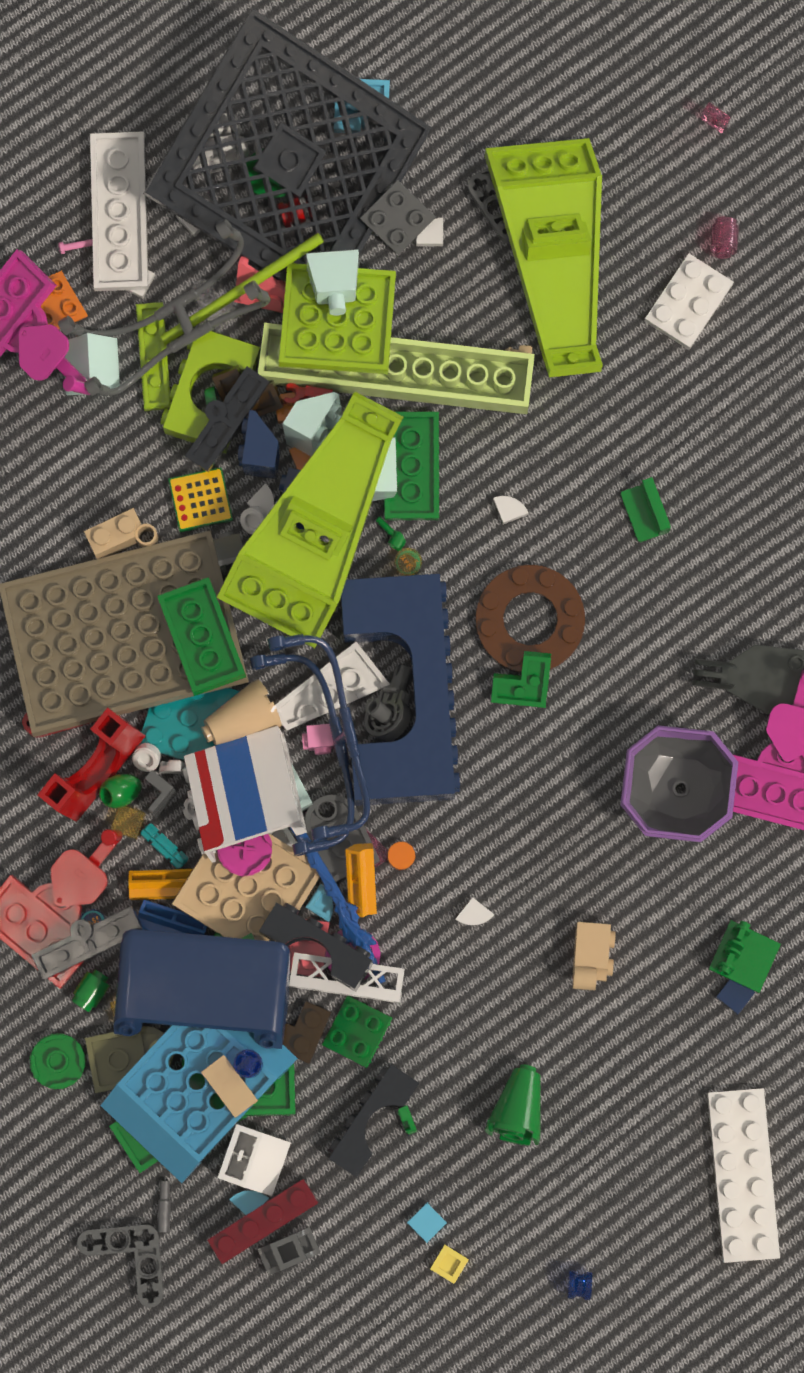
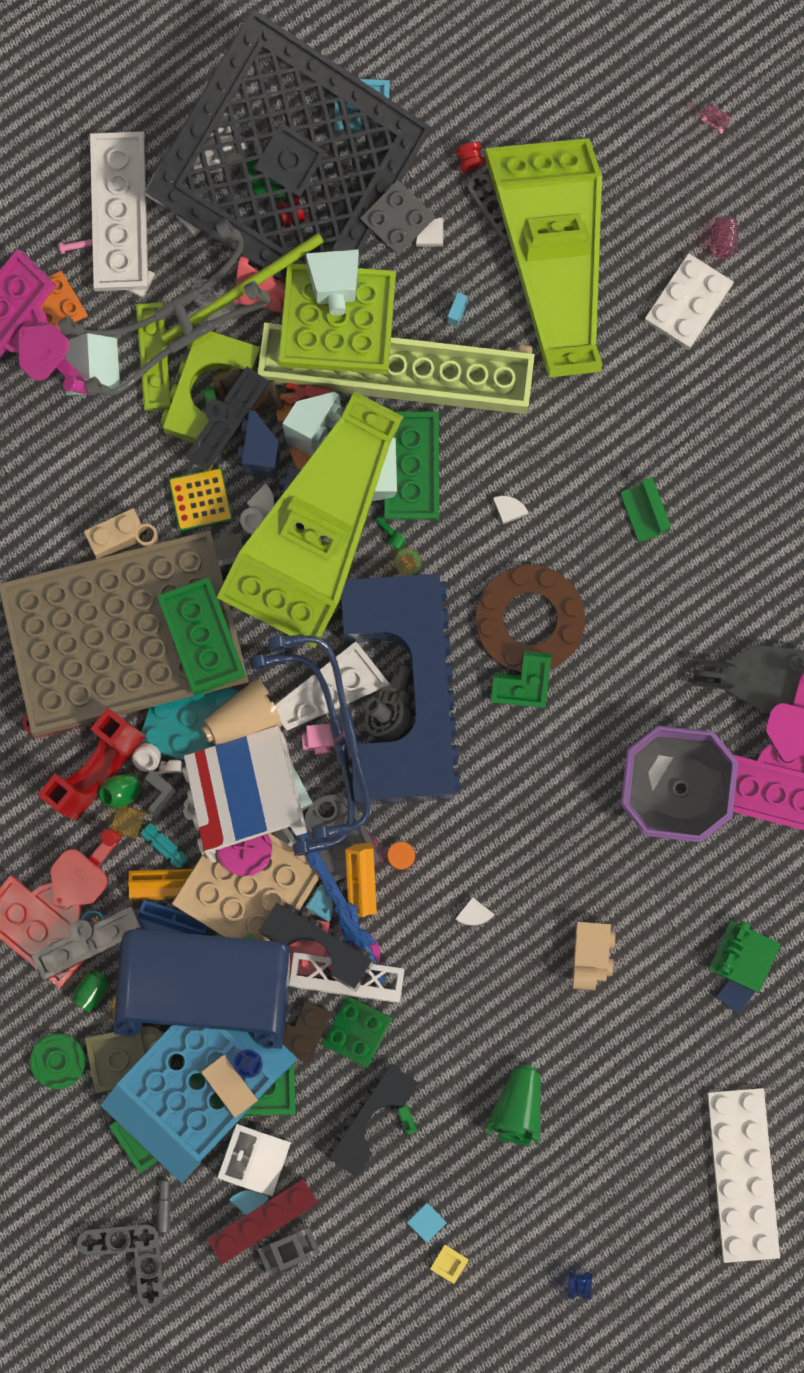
(457, 309): none -> medium azure tile
(470, 157): none -> red wheel

